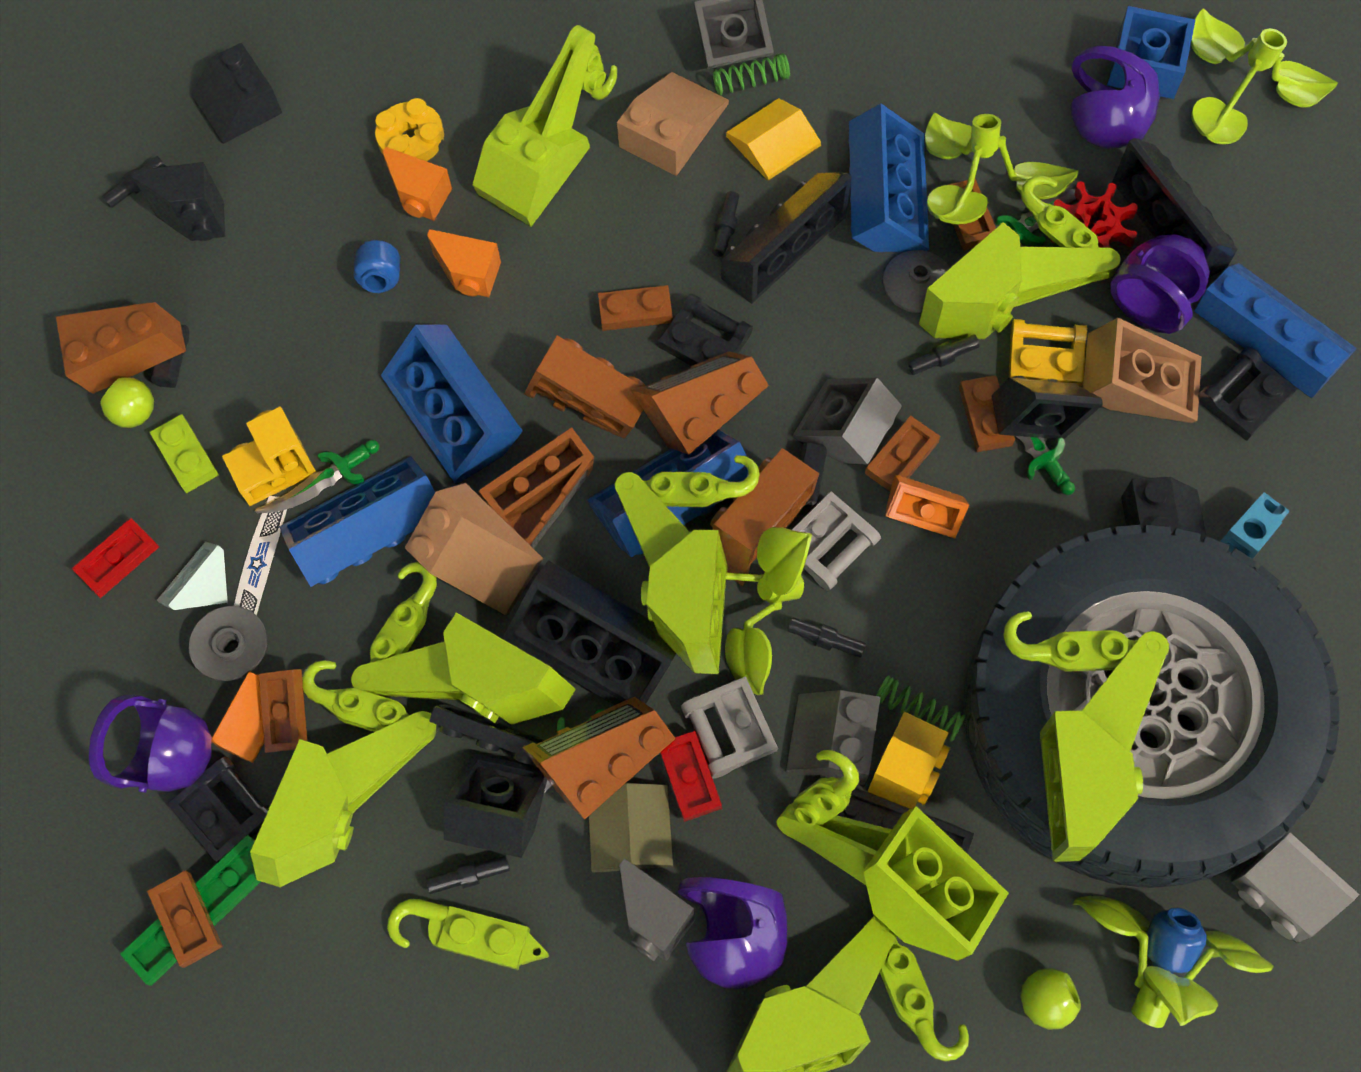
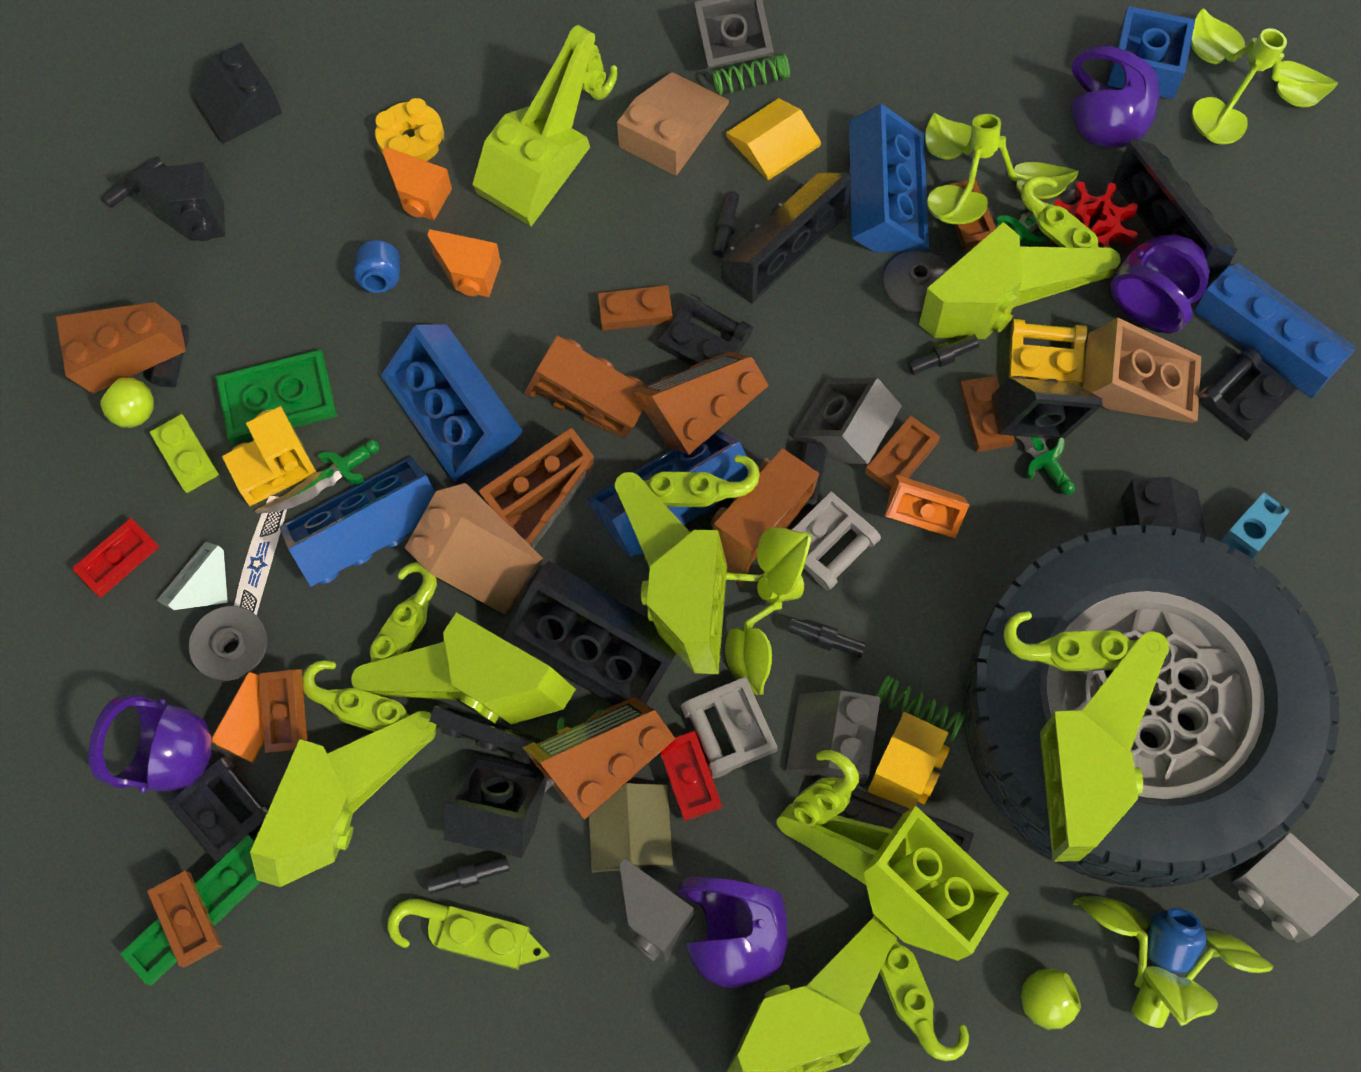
(294, 383): none -> green tile

